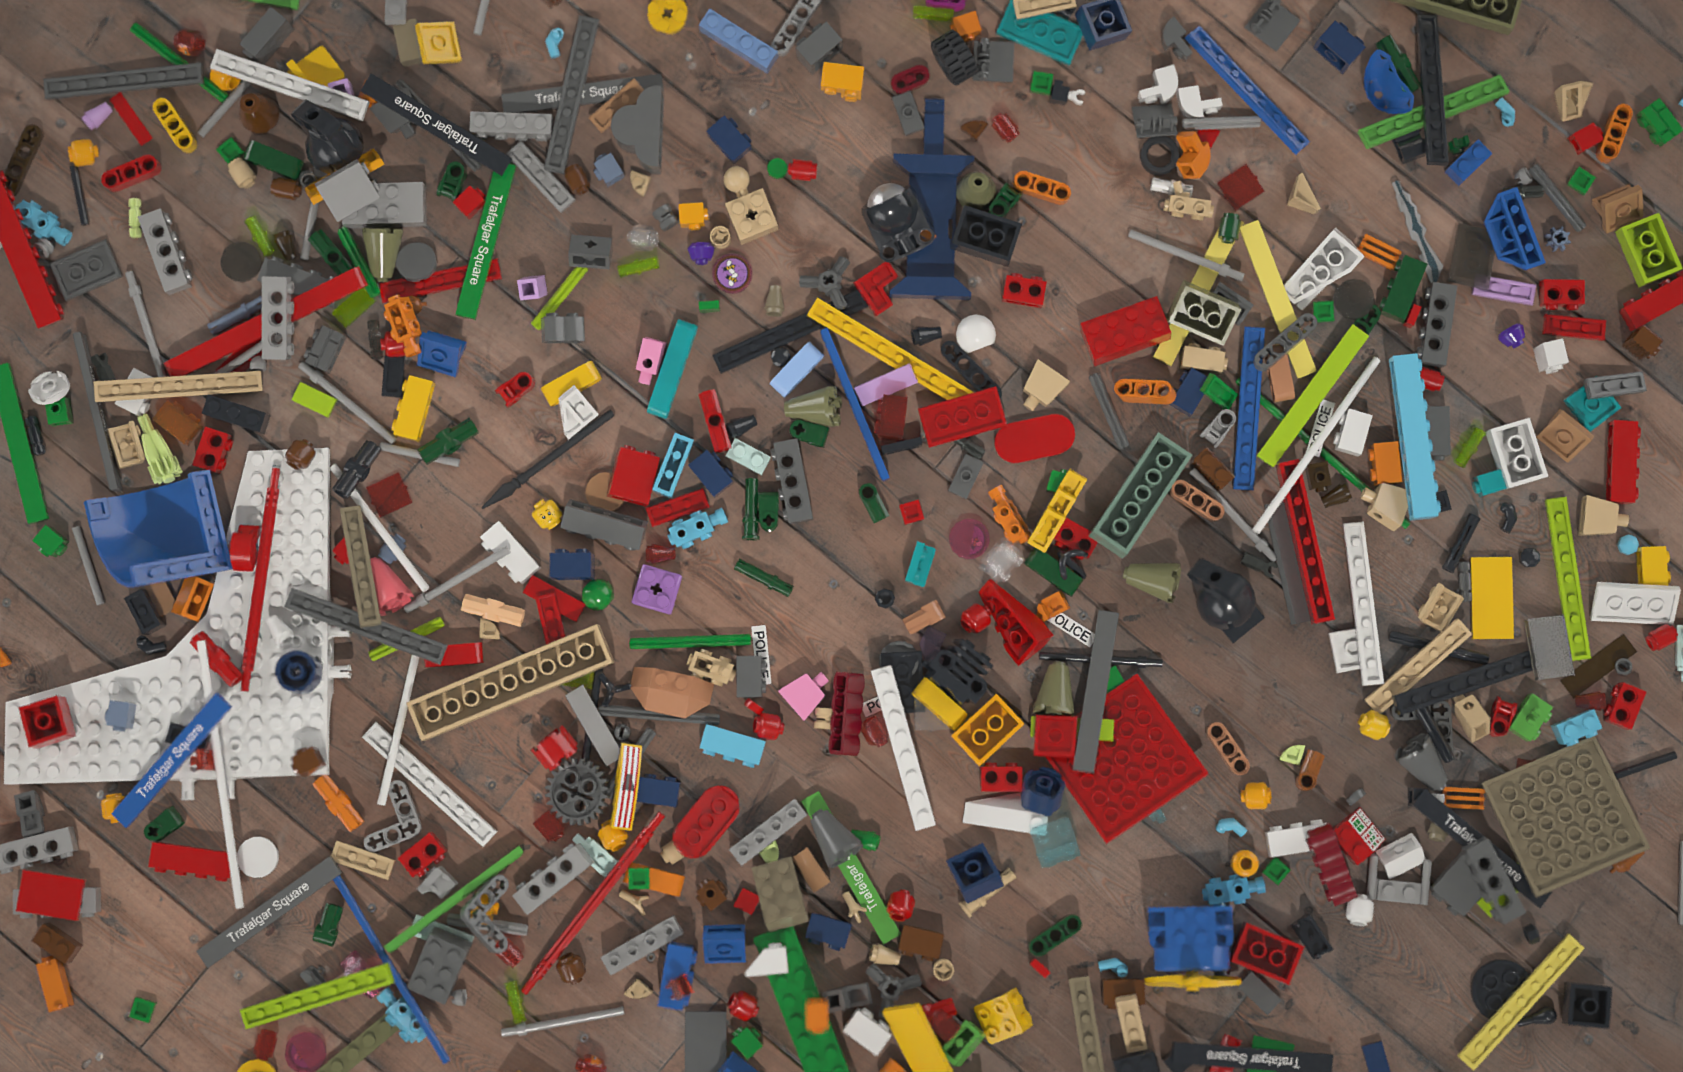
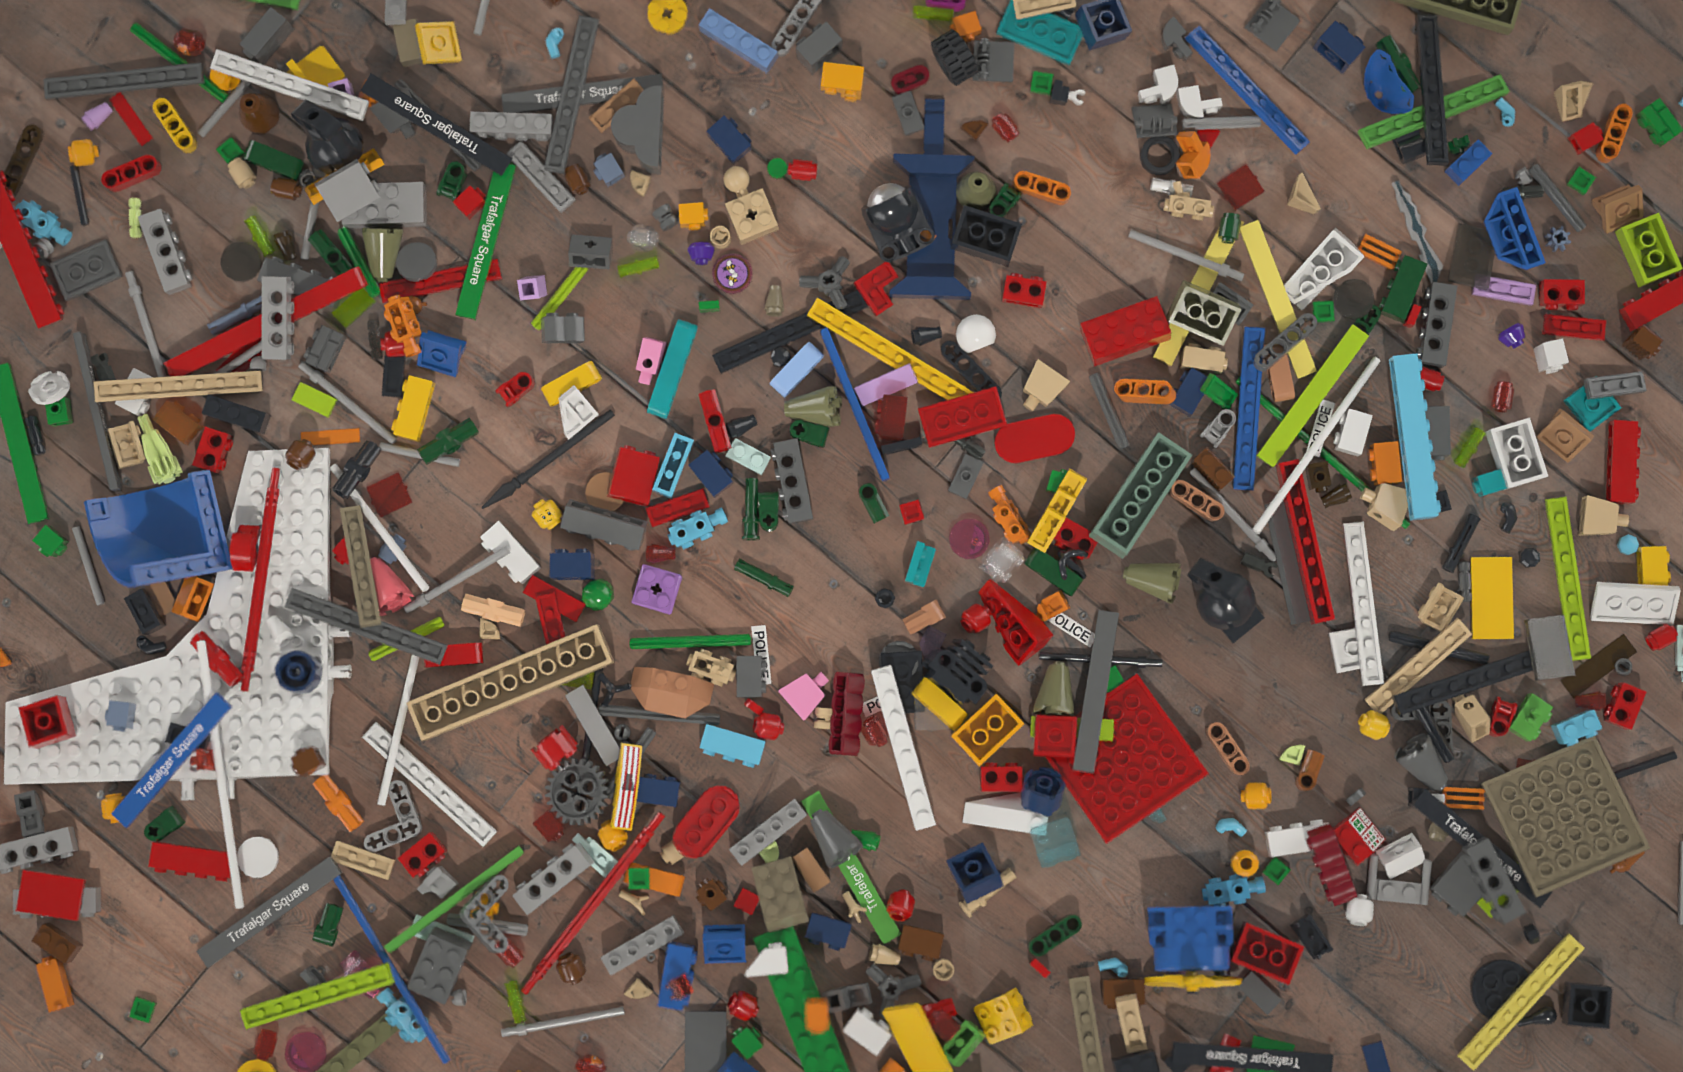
(332, 436): none -> orange sticker
(1503, 396): none -> clear red brick

